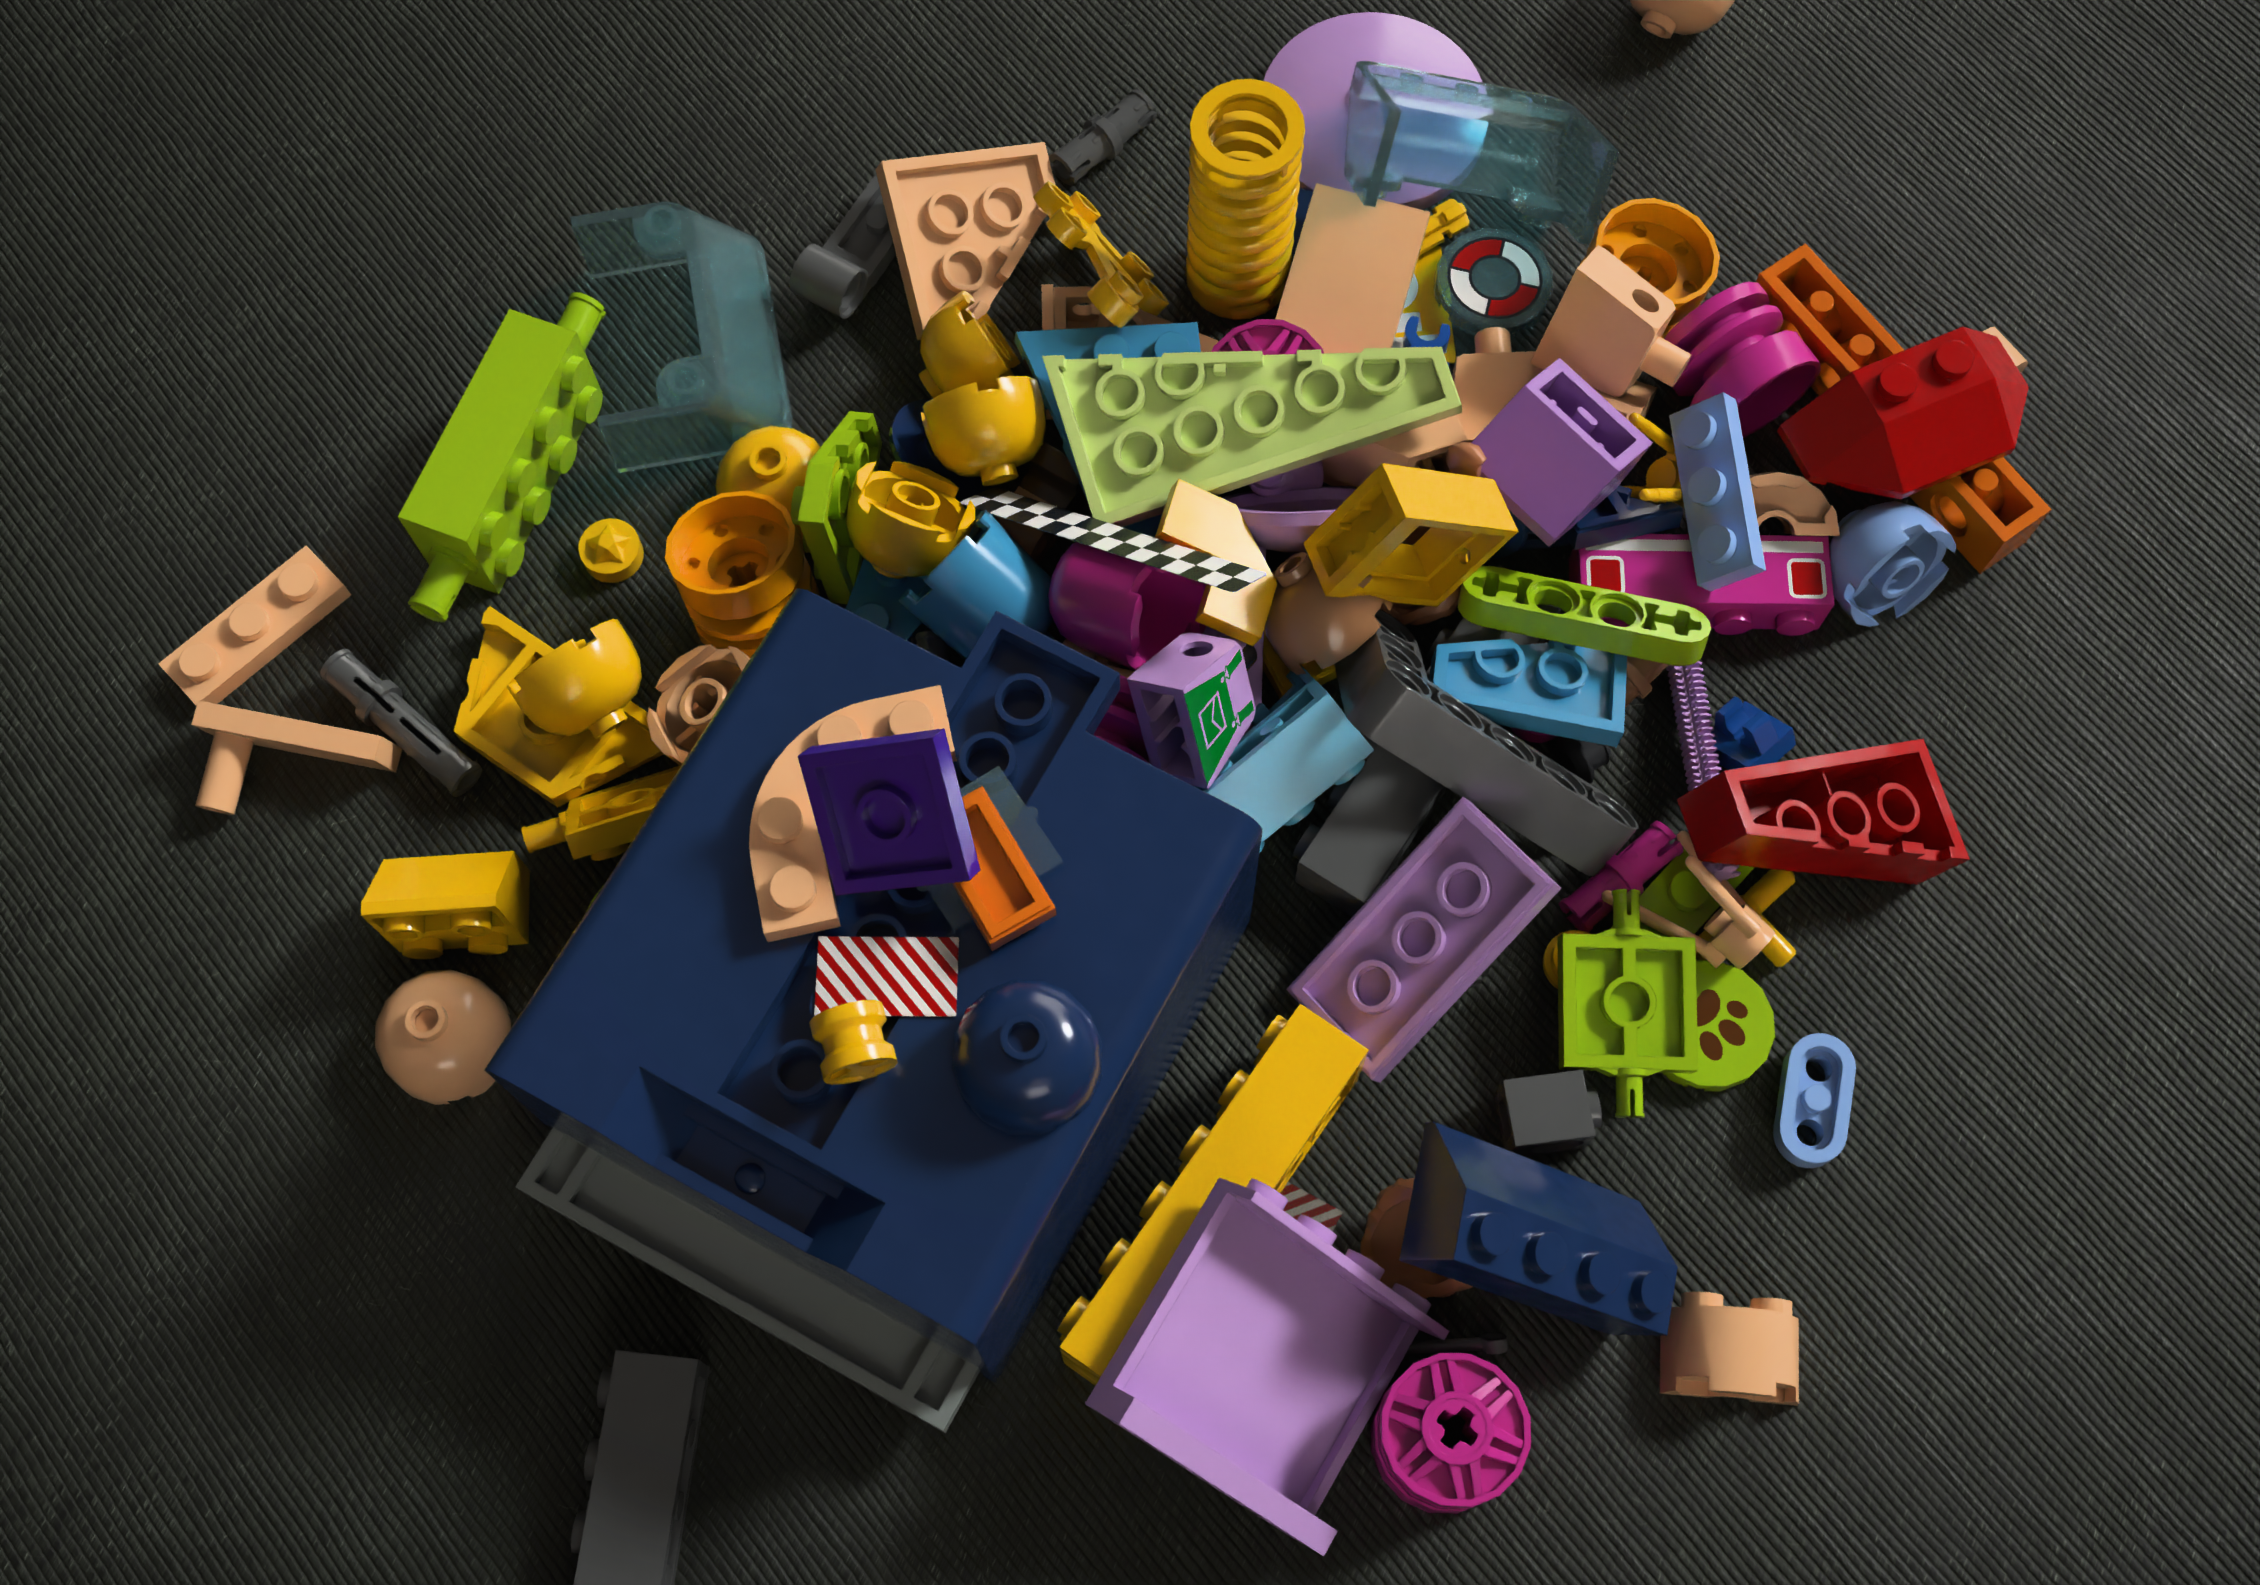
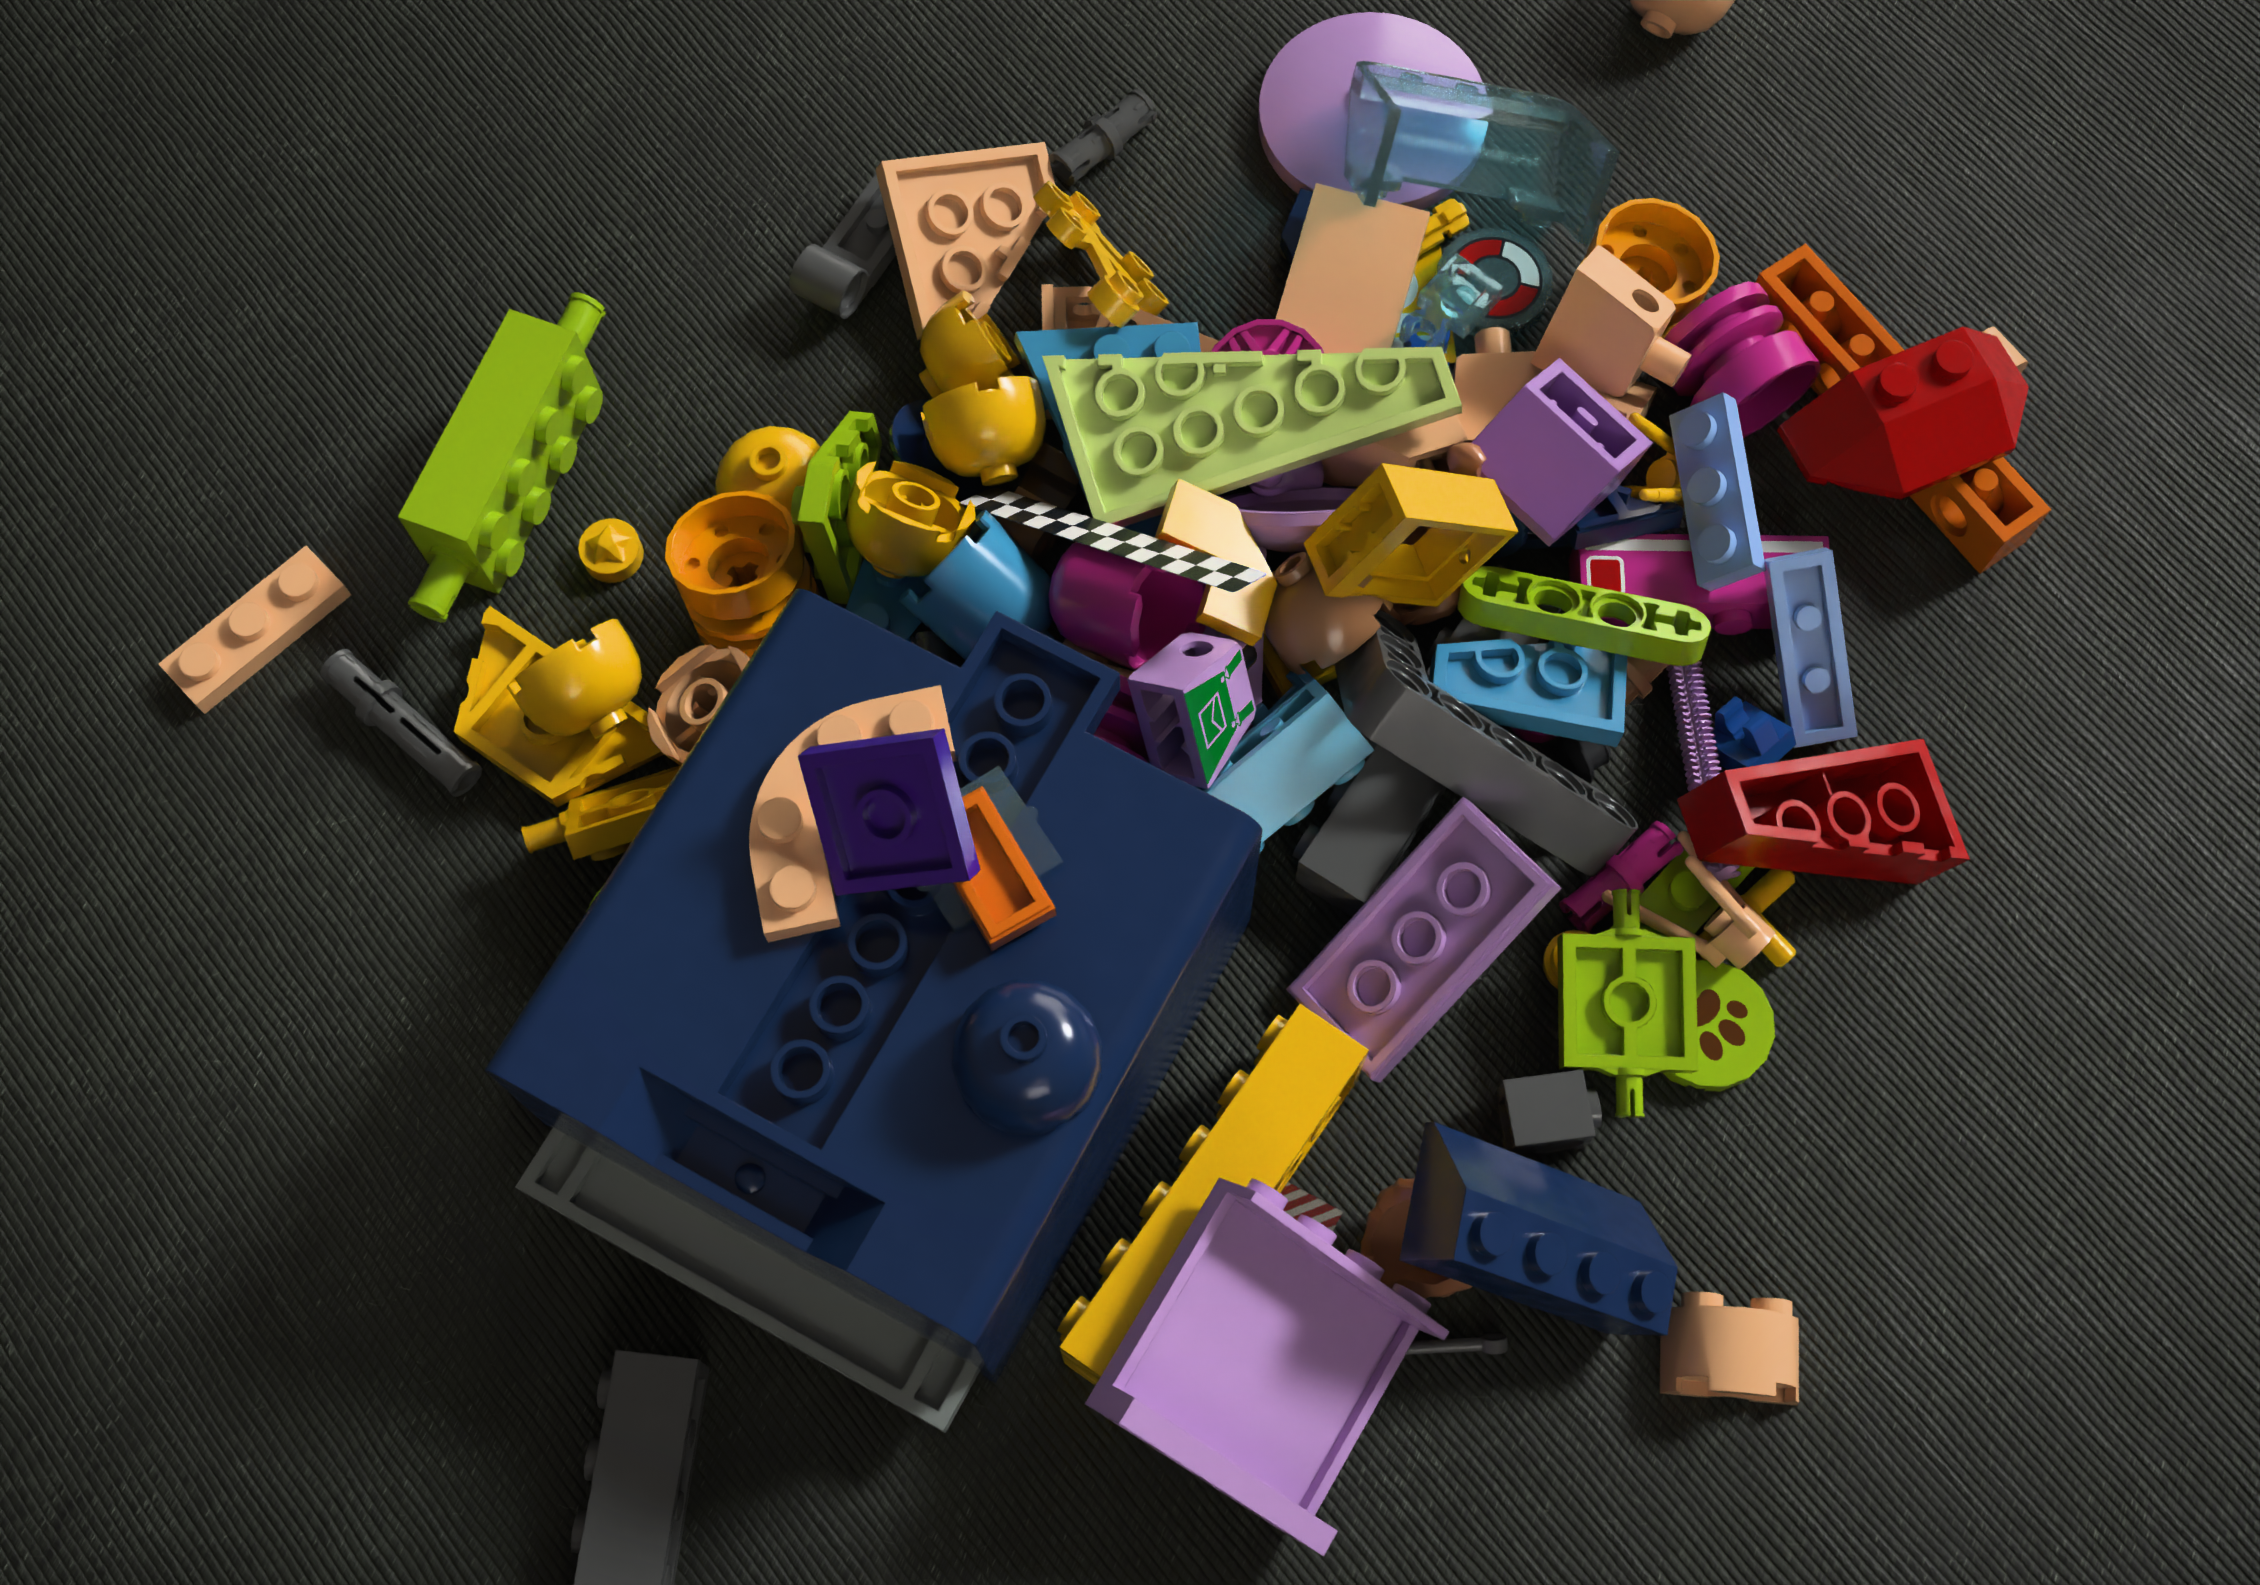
(239, 729): light nougat piece -> none
(441, 1035): light nougat cylinder -> none
(450, 903): yellow slope -> none
(740, 373): clear light blue windscreen -> none
(853, 1042): yellow wheel -> none
(902, 972): sticker -> none
(1242, 196): yellow piece -> none
(1408, 1435): dark pink wheel -> none
(1452, 301): none -> clear light blue plate
(1794, 503): light nougat cylinder -> none
(1810, 646): none -> light blue plate
(1812, 1103): light blue plate -> none
(1887, 559): light blue cylinder -> none

